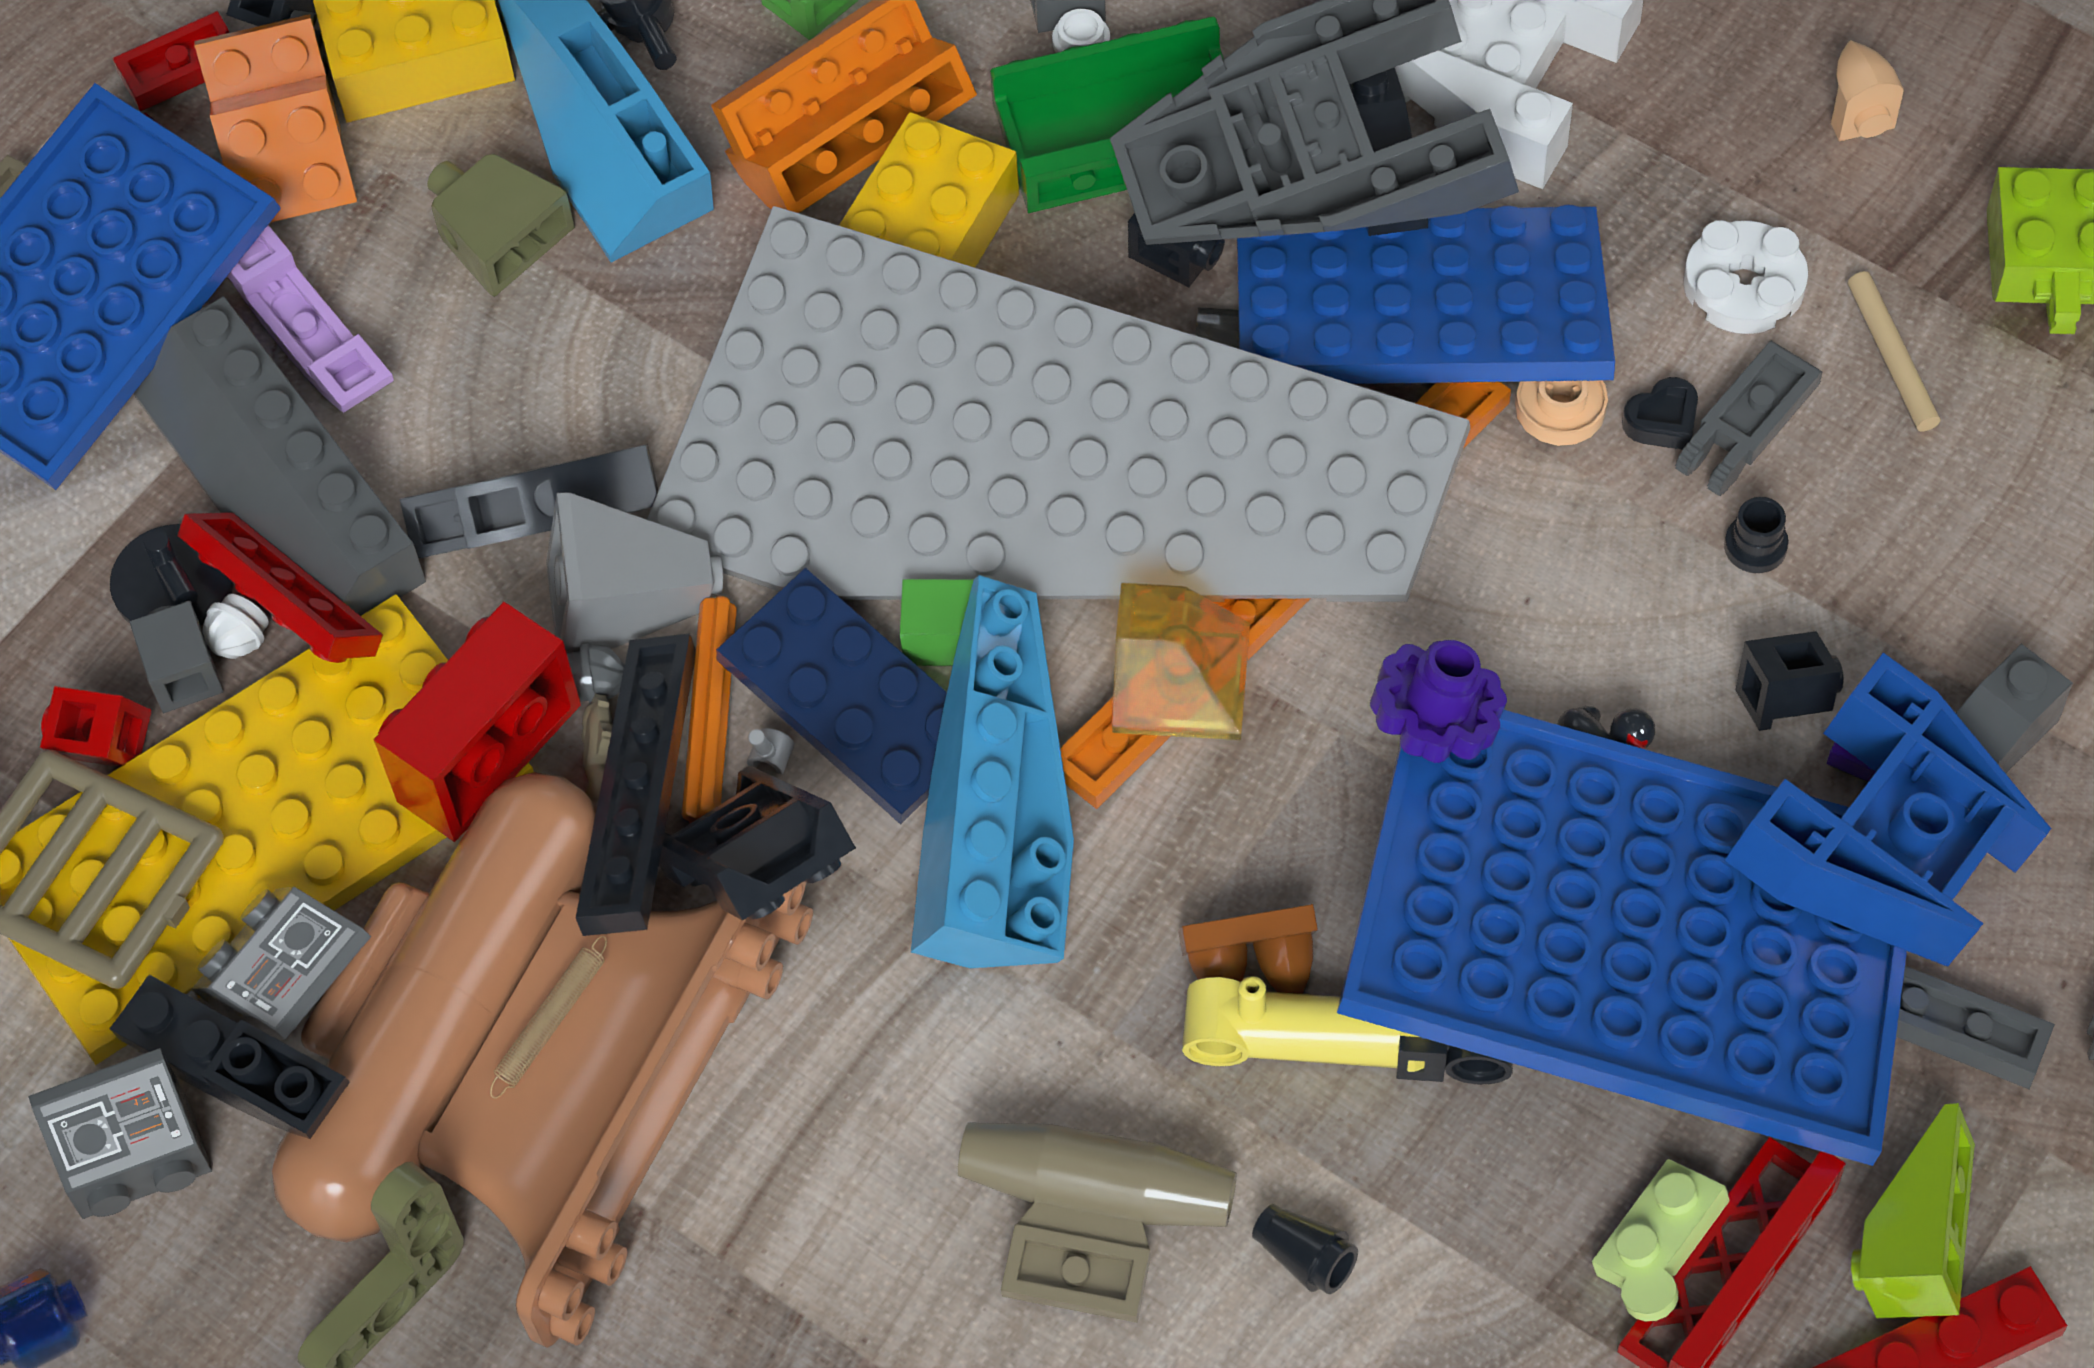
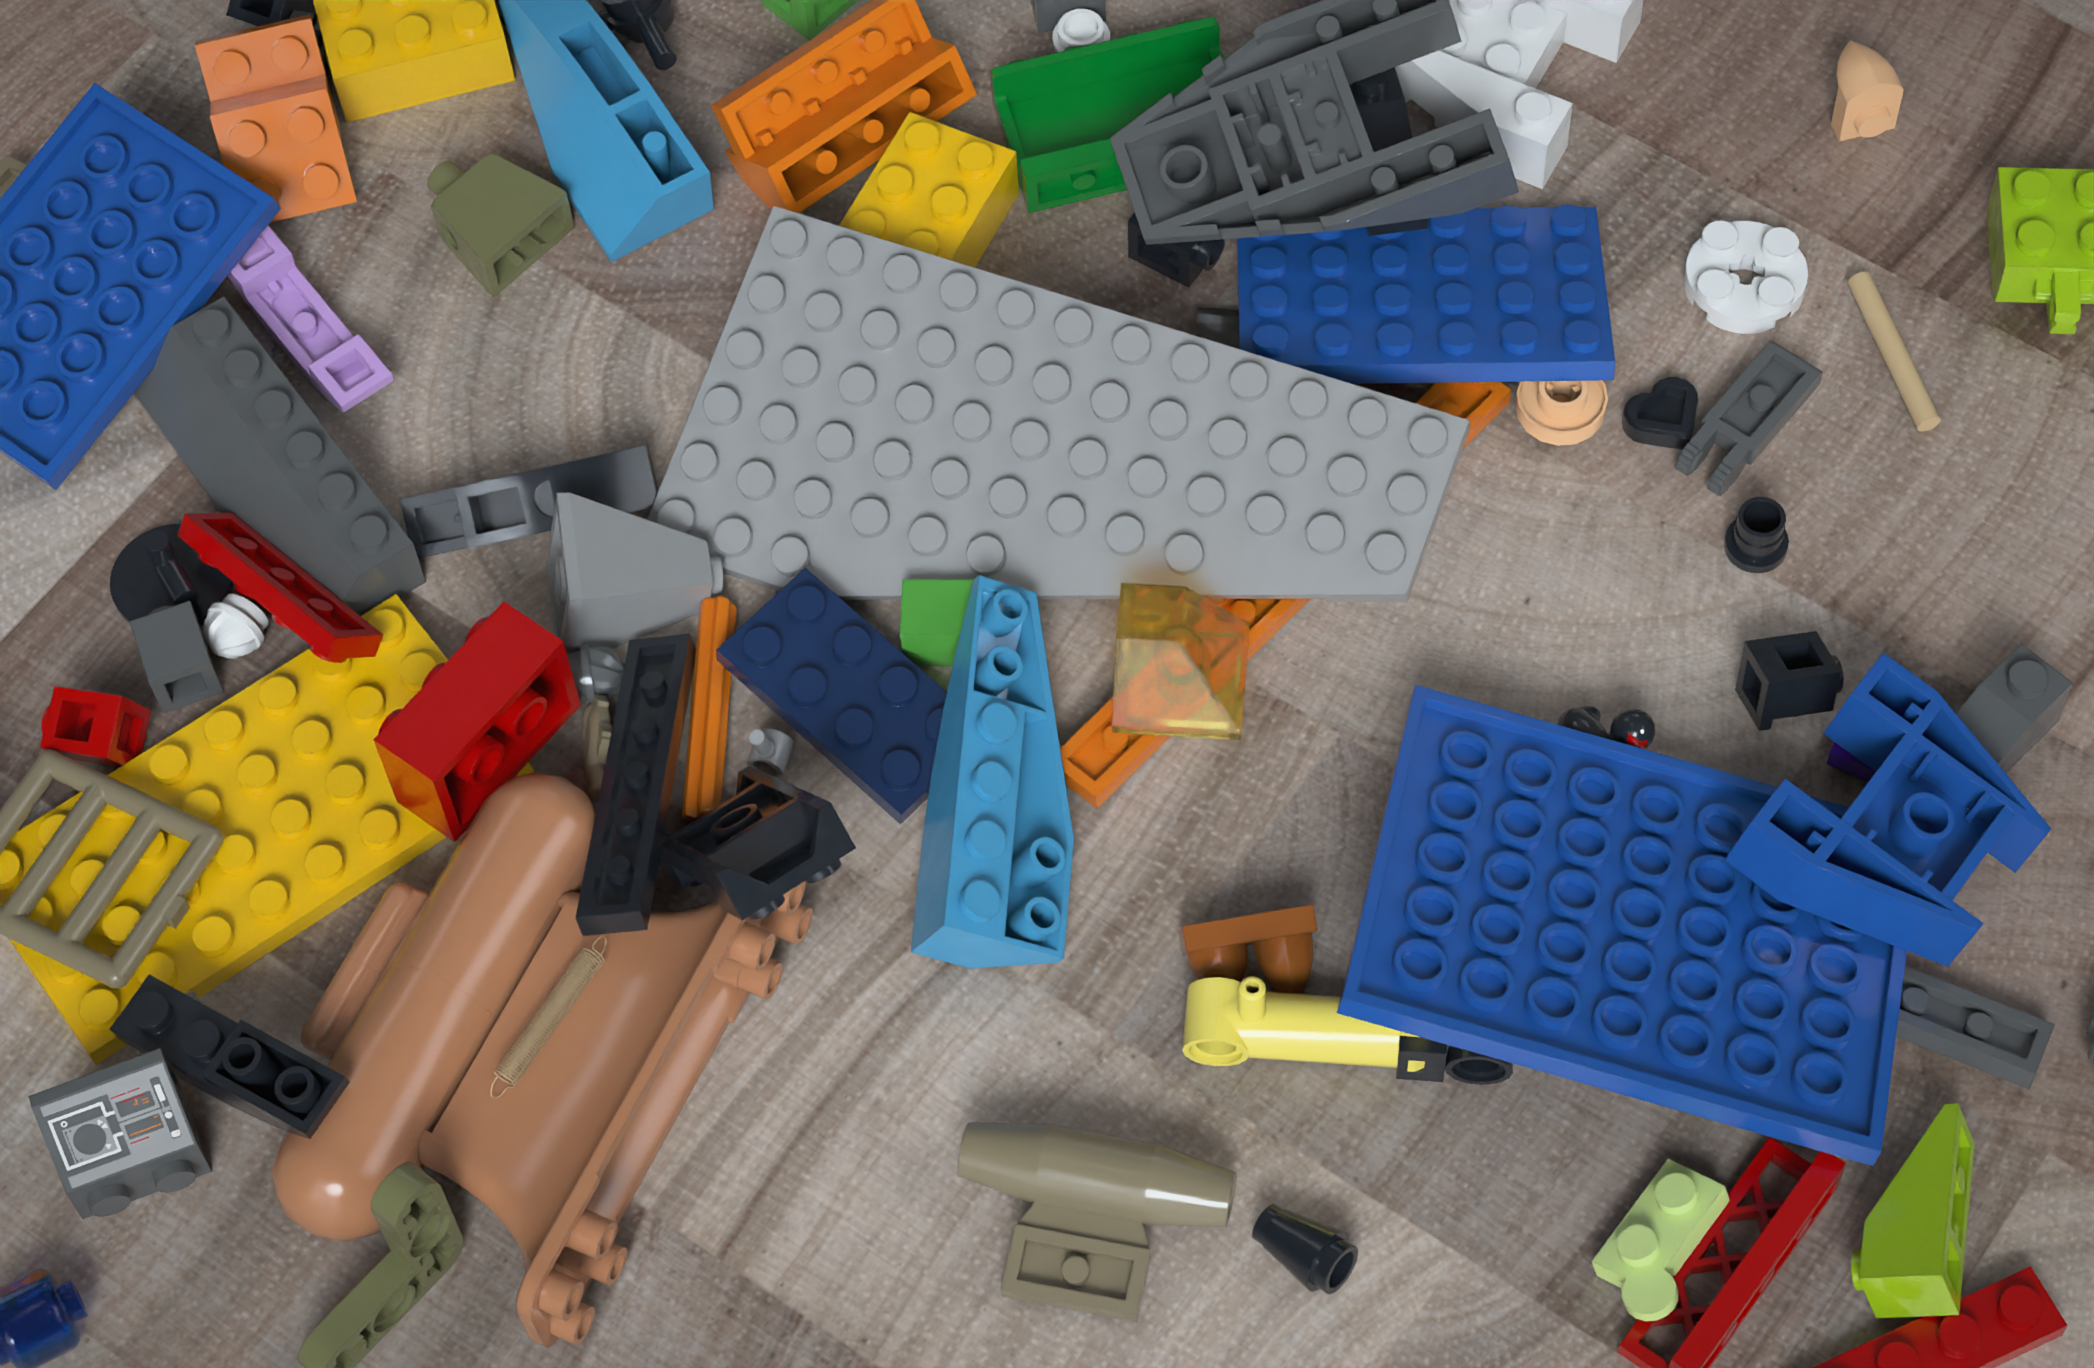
(167, 63): red hinge -> none
(278, 961): dark grey slope -> none
(1438, 701): dark purple plant -> none

